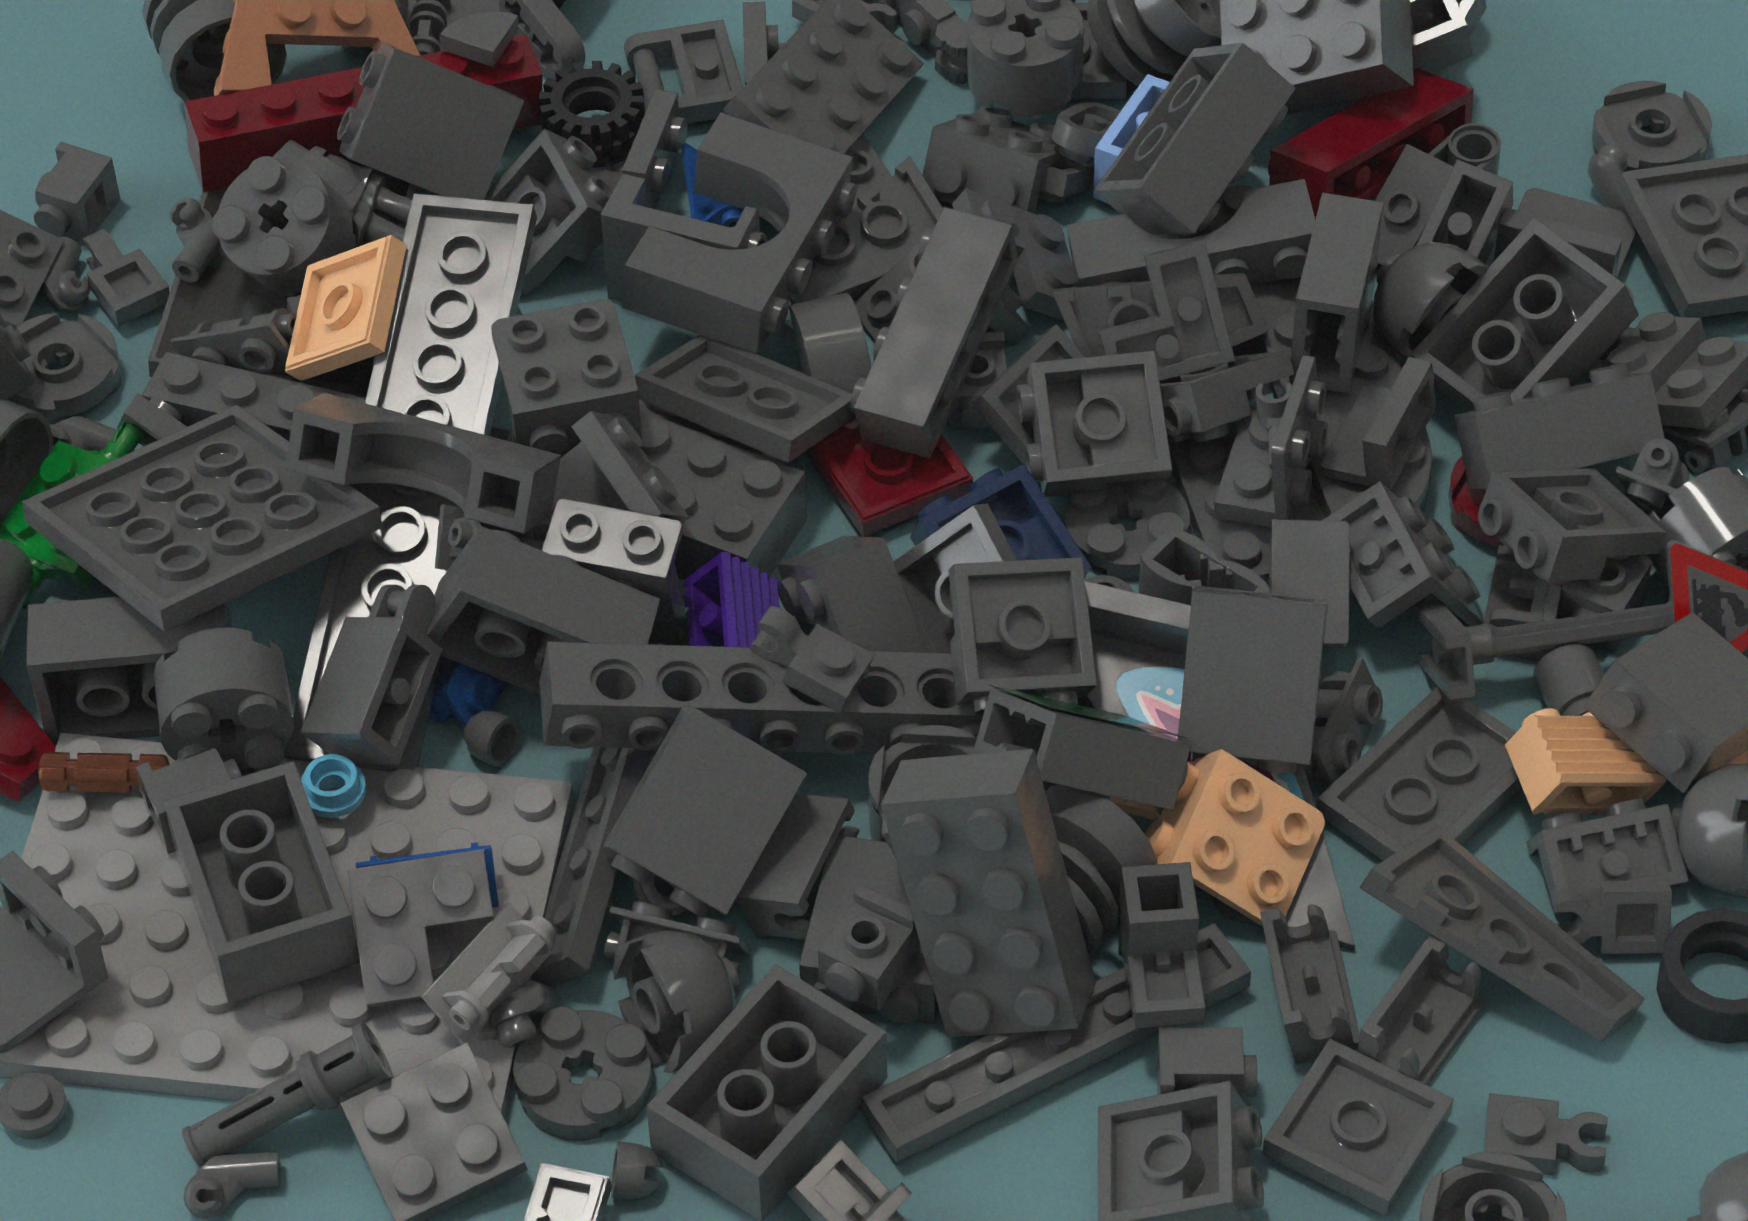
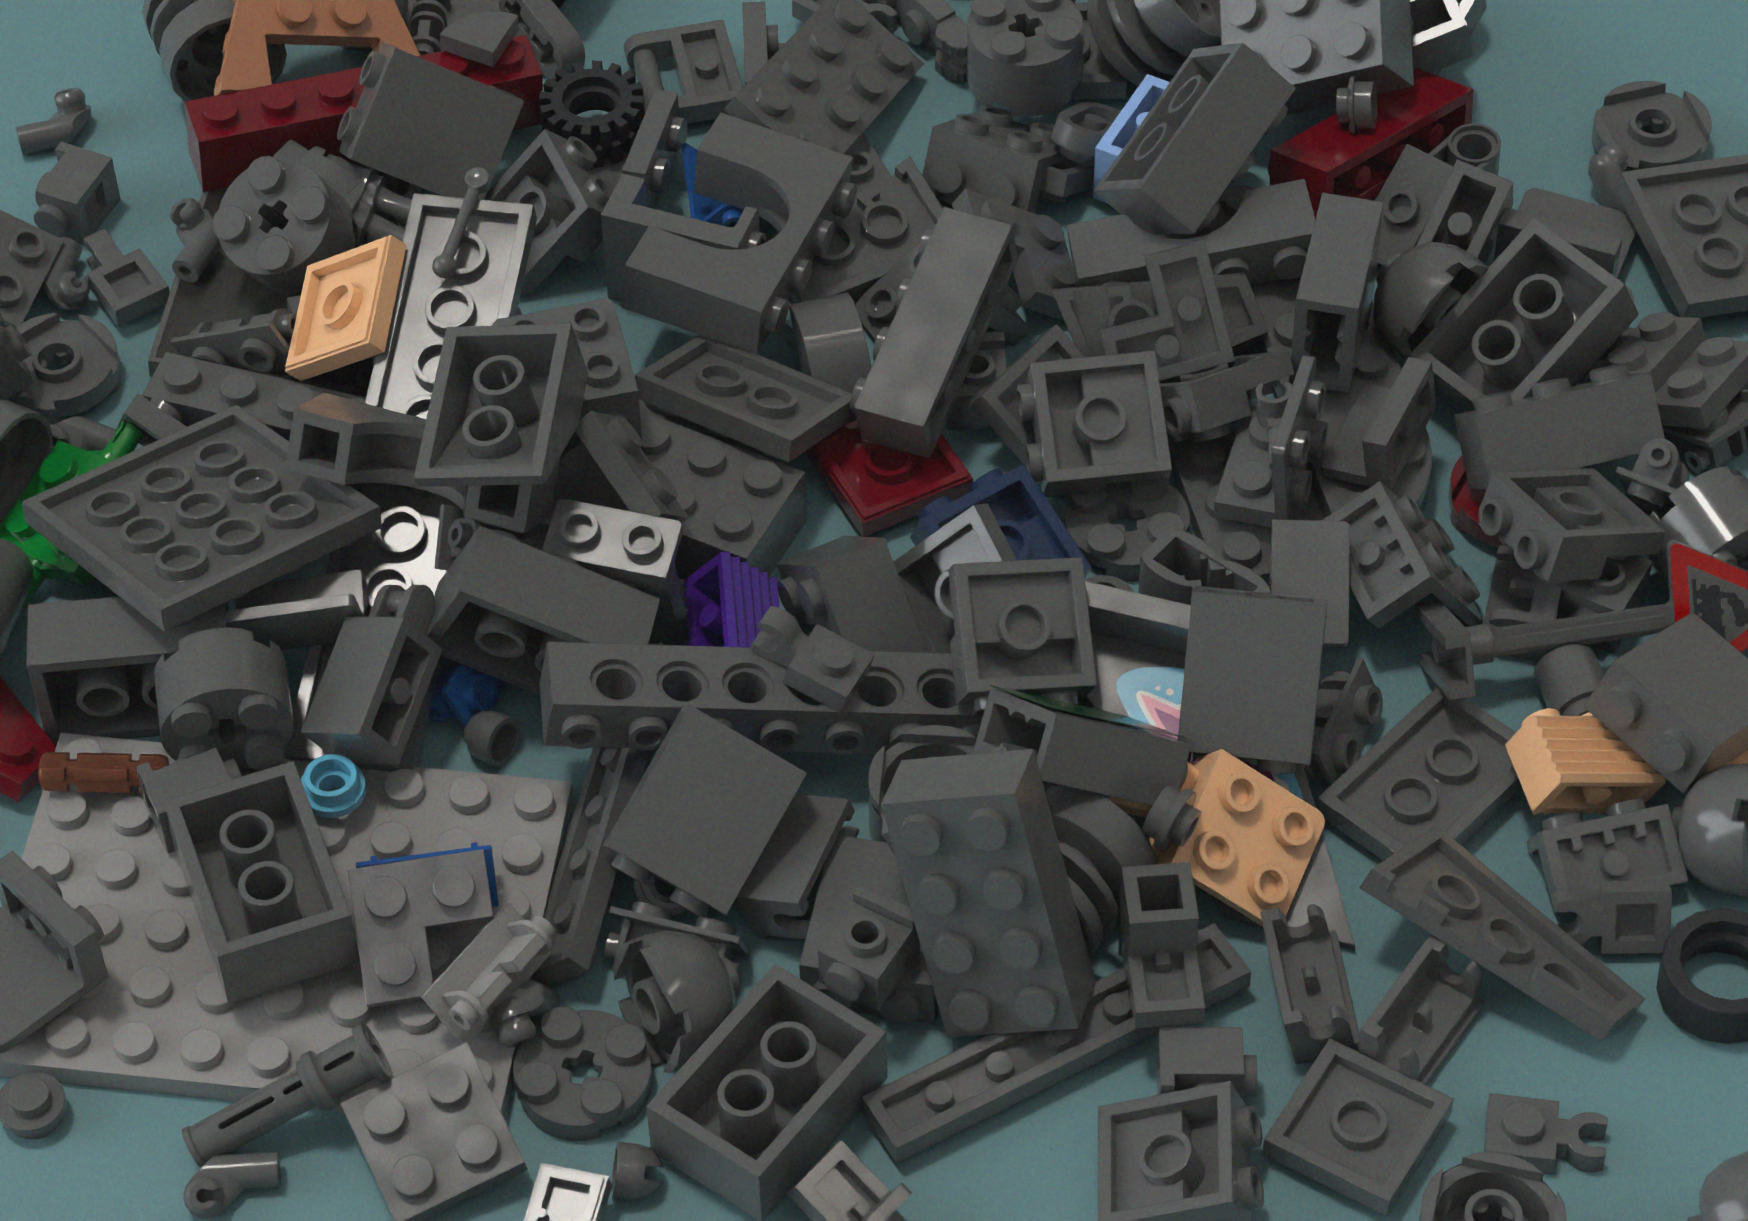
(61, 127): none -> dark grey arm
(301, 609): none -> dark grey panel
(477, 183): none -> dark grey hinge
(501, 405): none -> dark grey slope
(1172, 818): none -> dark grey plate
(1357, 105): none -> dark grey plate

